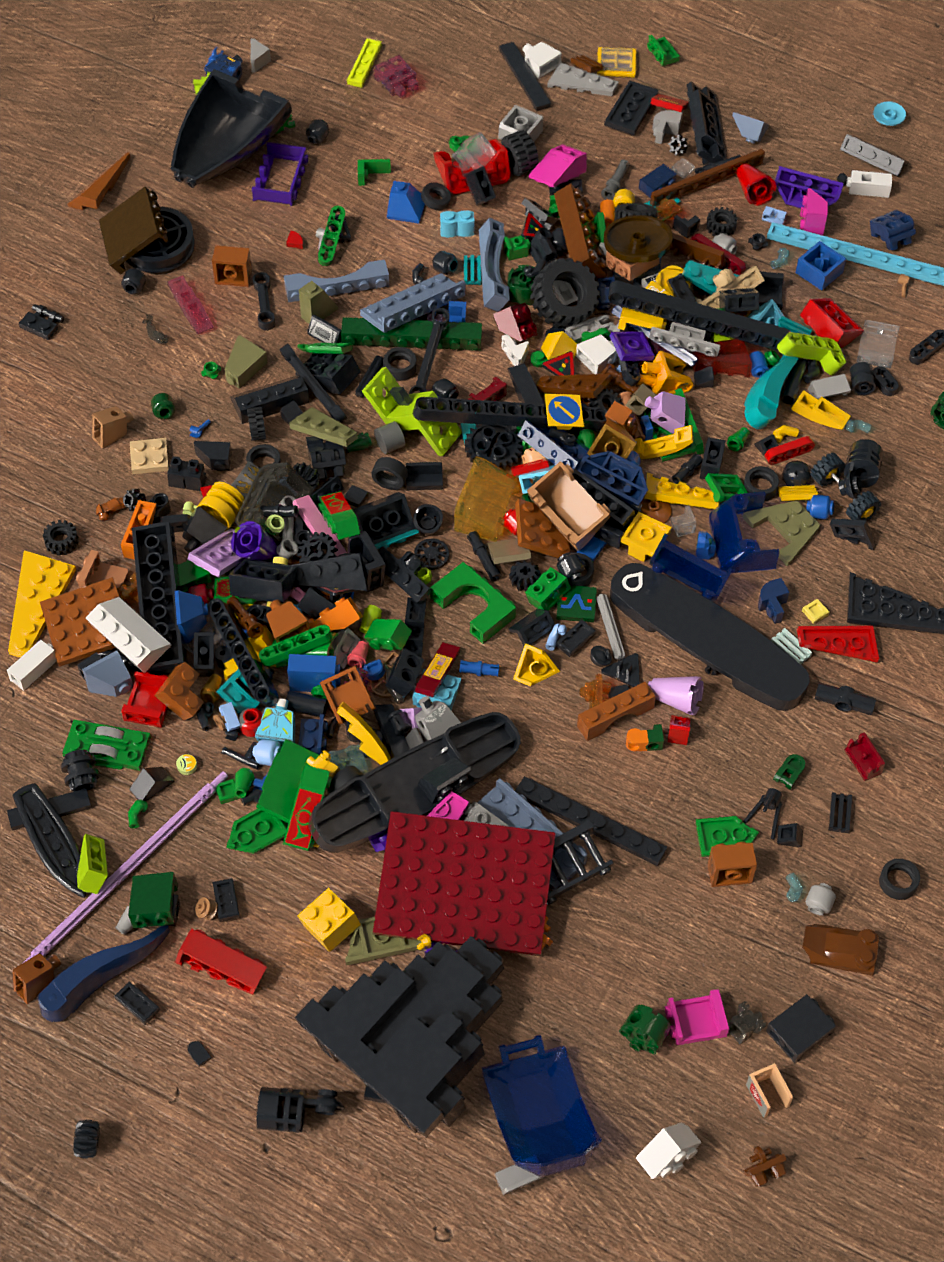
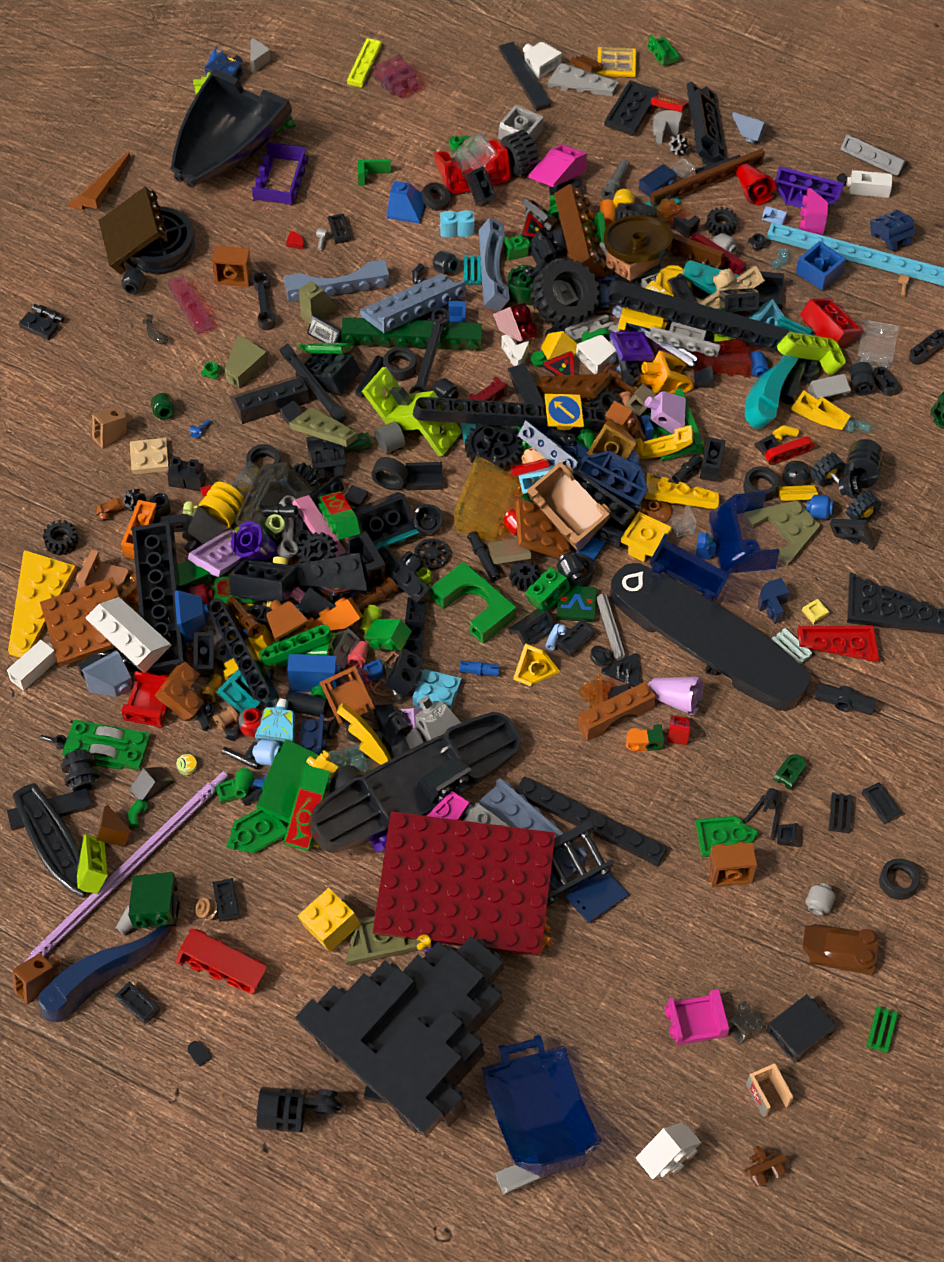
(59, 746): none -> black hand
(86, 1139): black gear -> none
(113, 829): none -> reddish brown slope
(214, 454): black slope -> none
(227, 710): light blue piece -> none
(256, 423): black tyre -> none
(317, 131): black head -> none
(329, 235): green beam -> none
(378, 593): none -> reddish brown pin
(437, 669): dark red tile -> none
(596, 896): none -> dark blue container
(645, 1029): dark green brick -> none
(724, 483): green plate -> none
(737, 440): green cone -> none
(772, 357): green plate -> none
(796, 888): clear light blue arm -> none
(865, 757): dark red hinge -> none
(881, 803): none -> black tile
(886, 1013): none -> green tile
(889, 113): medium azure dish -> none

